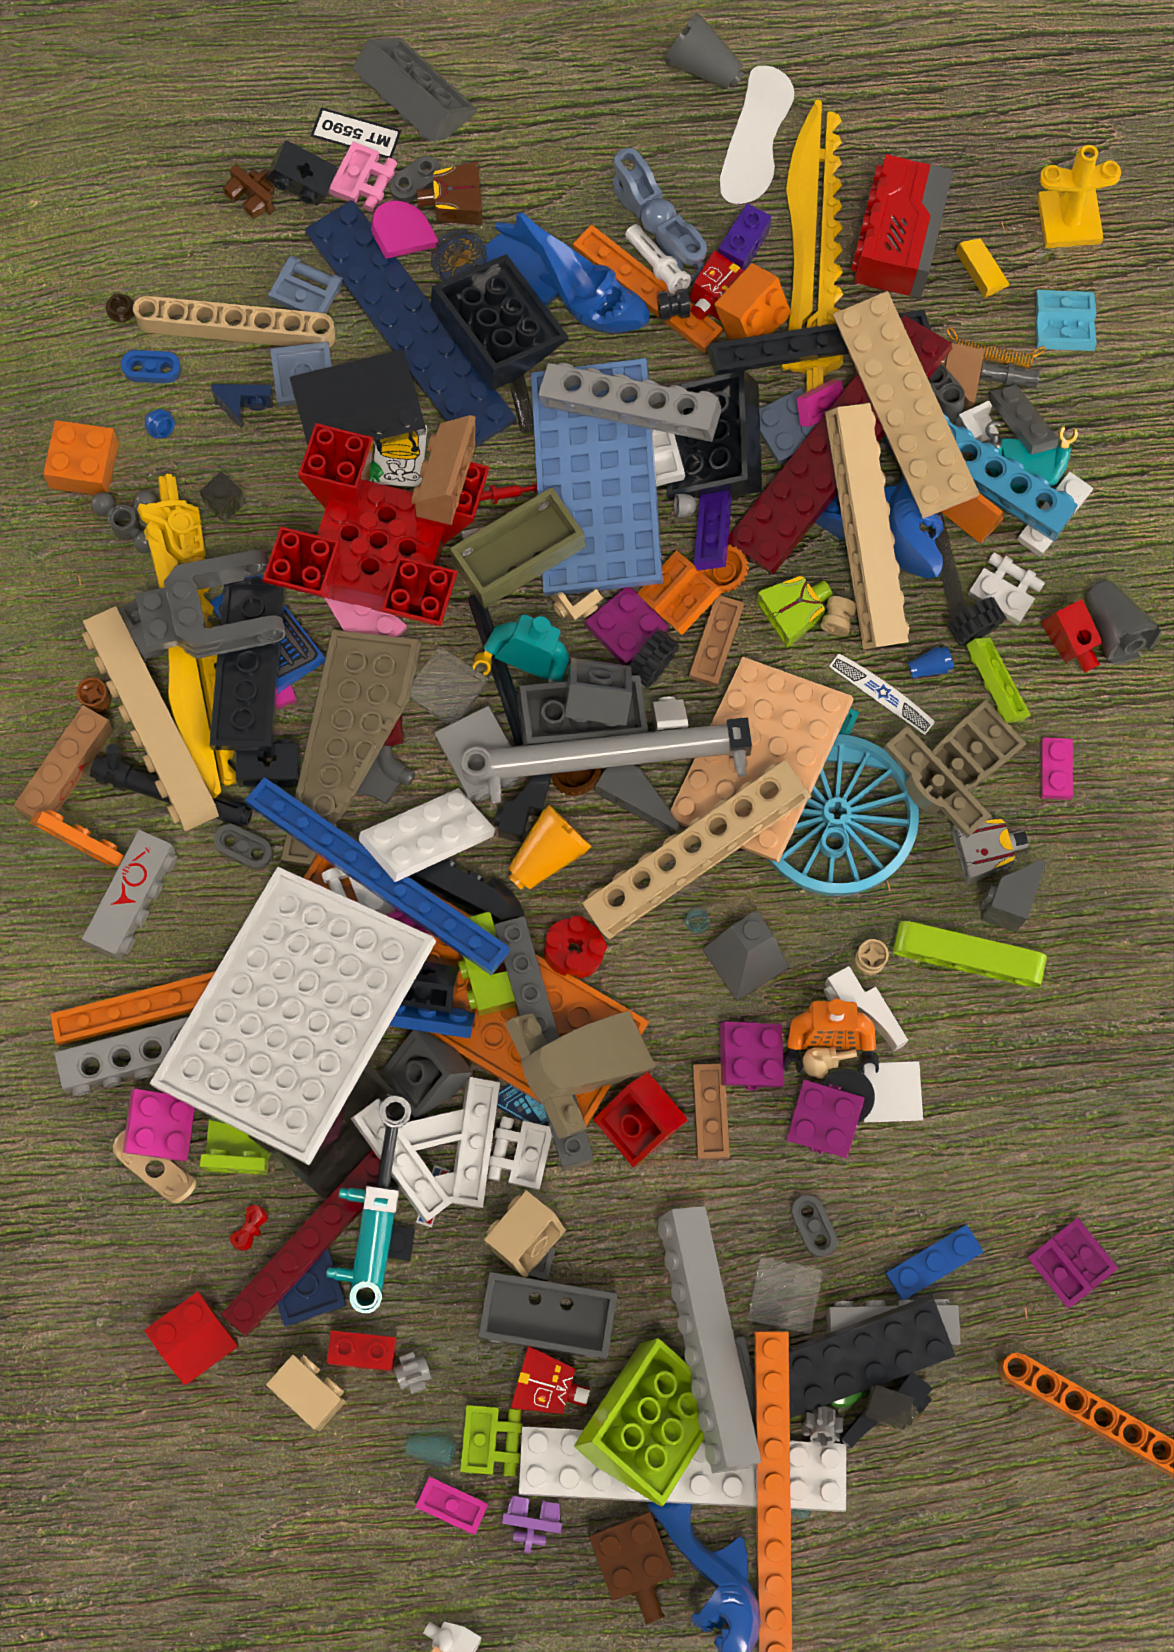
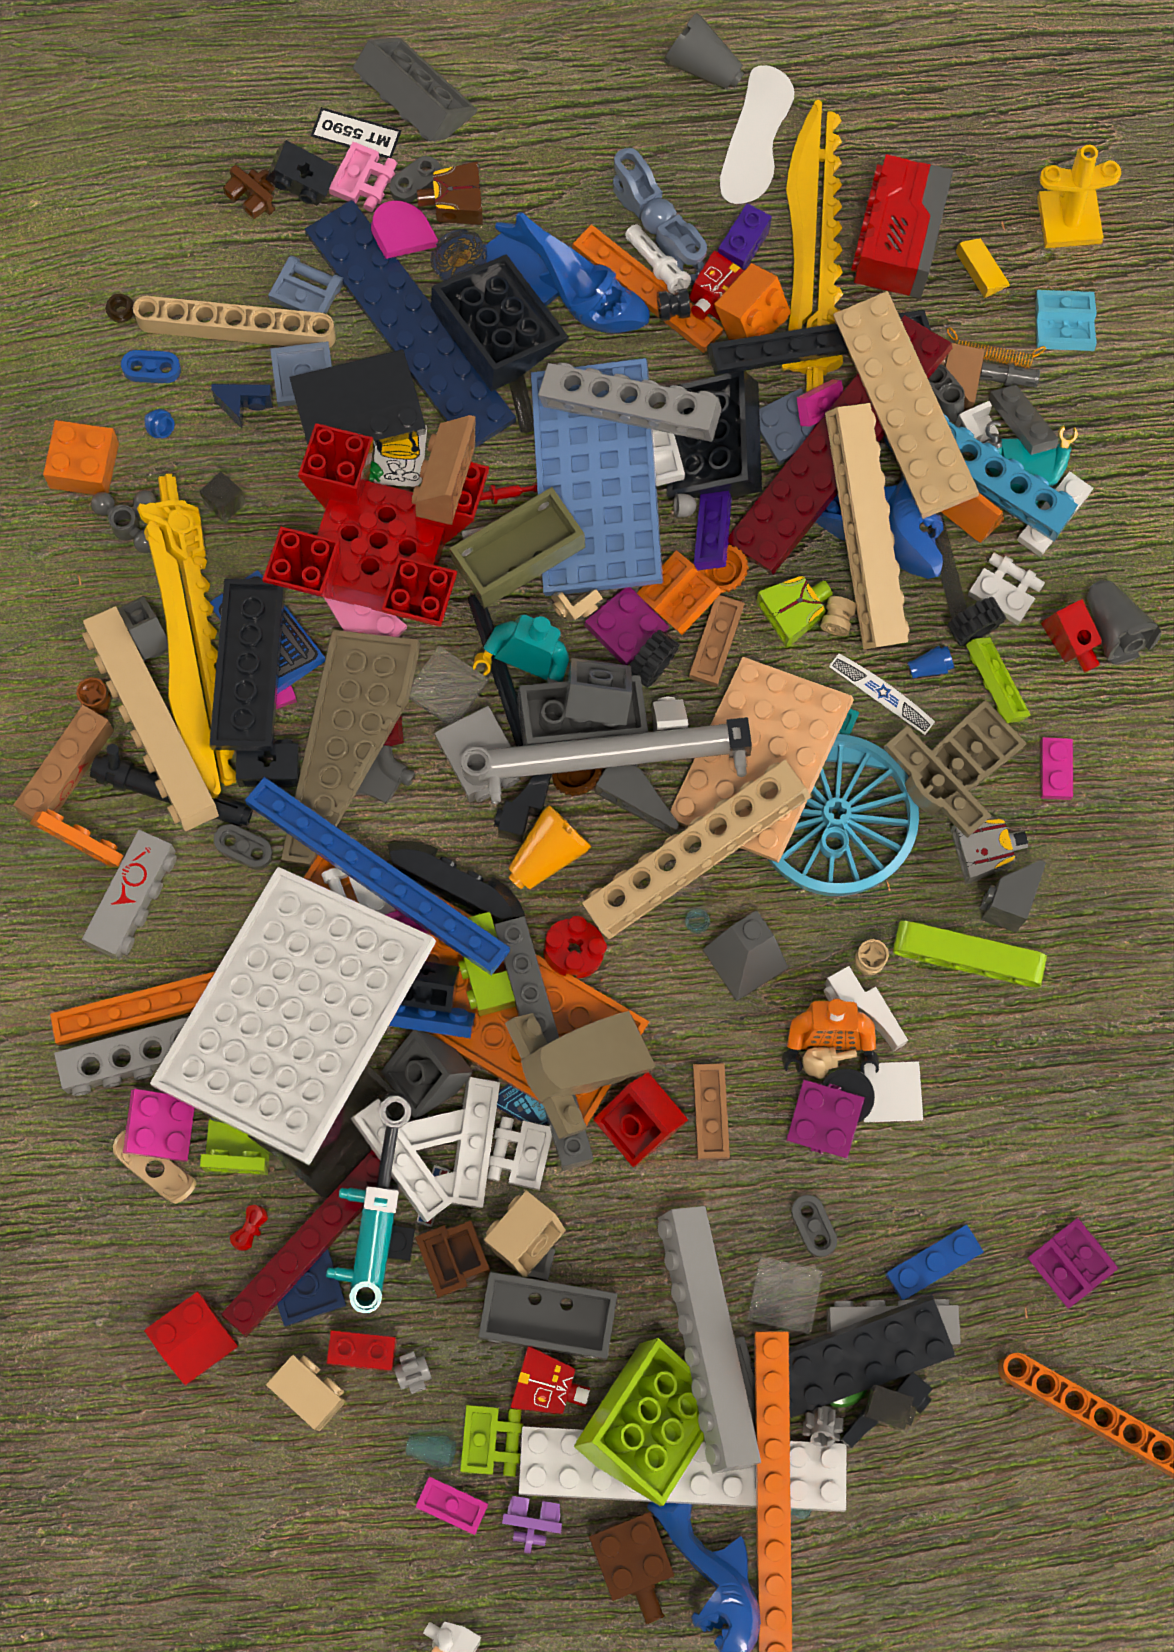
(175, 616): dark grey plate -> none
(426, 834): white plate -> none
(452, 1257): none -> reddish brown plate
(751, 1055): magenta plate -> none

